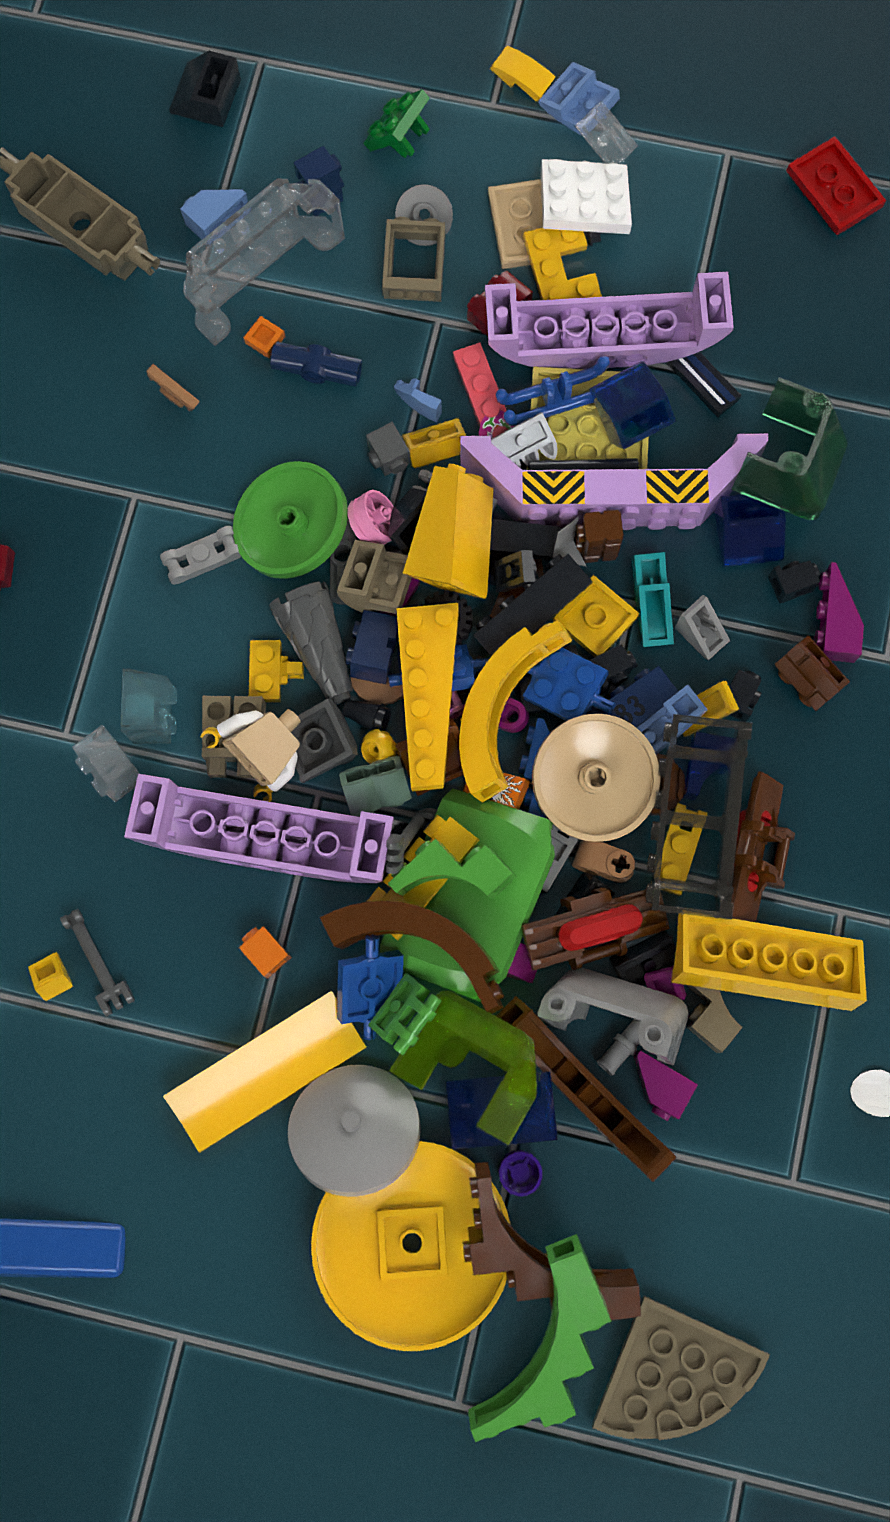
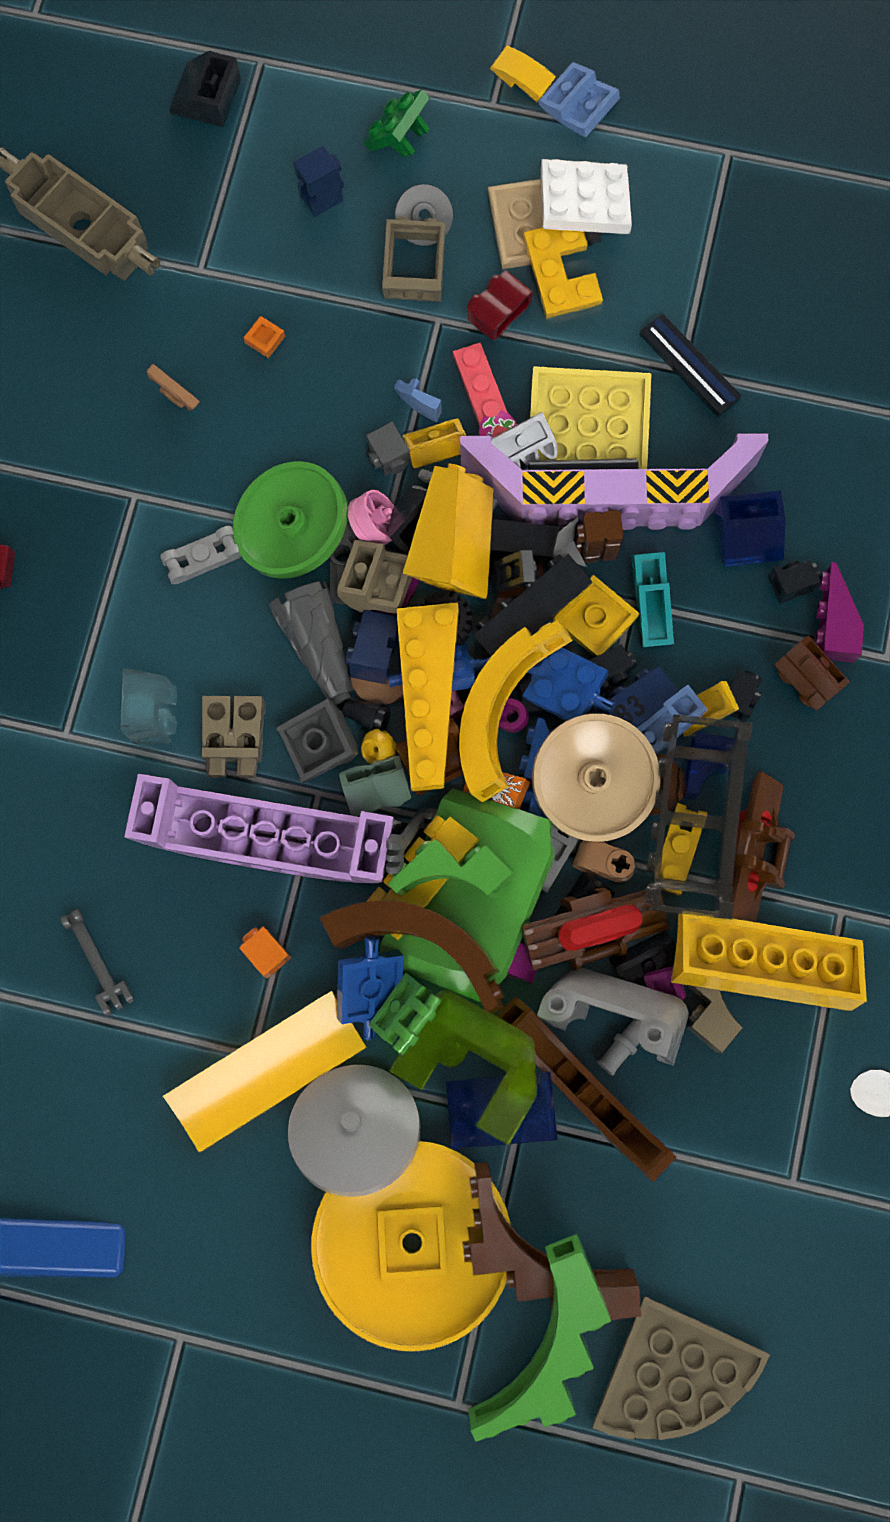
(50, 976): yellow slope -> none
(107, 763): clear brick -> none
(210, 209): medium blue slope -> none
(254, 241): clear windscreen -> none
(261, 746): tan torso -> none
(270, 669): yellow hinge -> none
(316, 364): dark blue piece -> none
(520, 1173): dark purple wheel -> none
(555, 394): blue piece -> none
(606, 135): clear slope -> none
(621, 327): lavender slope -> none
(632, 405): clear blue slope -> none
(663, 1087): magenta slope -> none
(702, 628): light grey slope -> none
(797, 481): clear green windscreen -> none
(835, 185): red plate -> none

